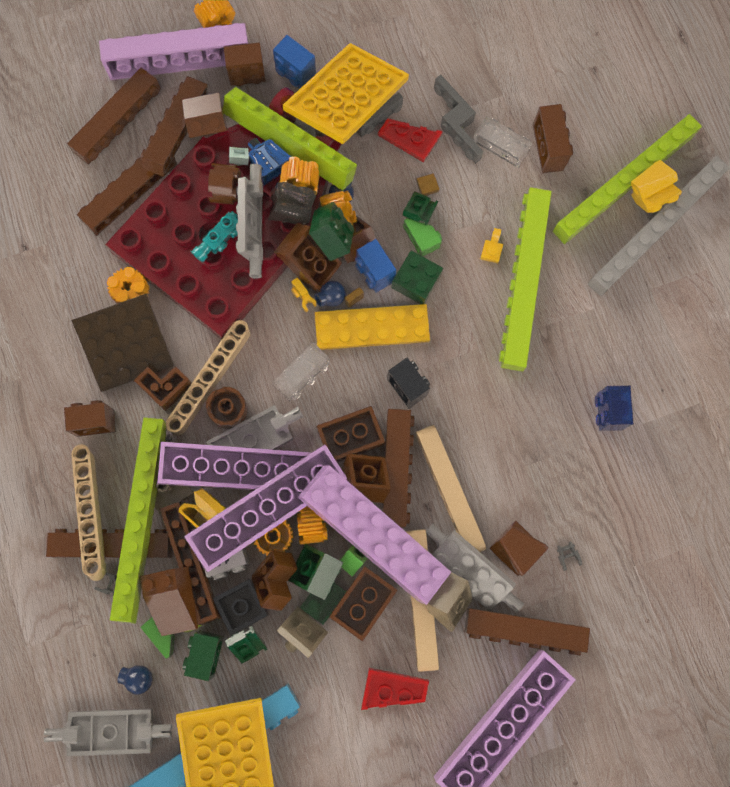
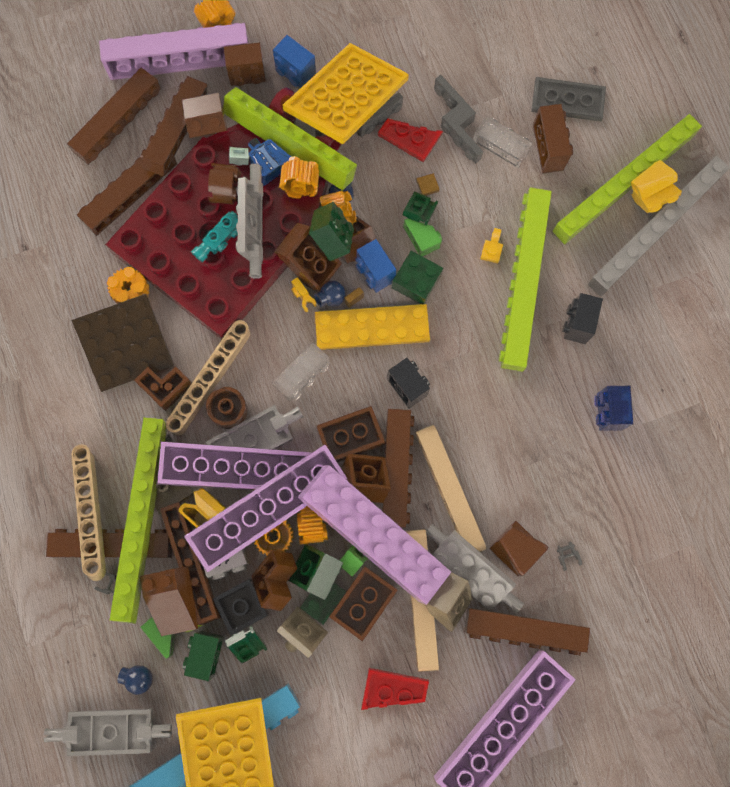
(89, 419): reddish brown brick -> none
(291, 203): clear smoke piece -> none
(577, 99): none -> dark grey tile
(582, 318): none -> black brick

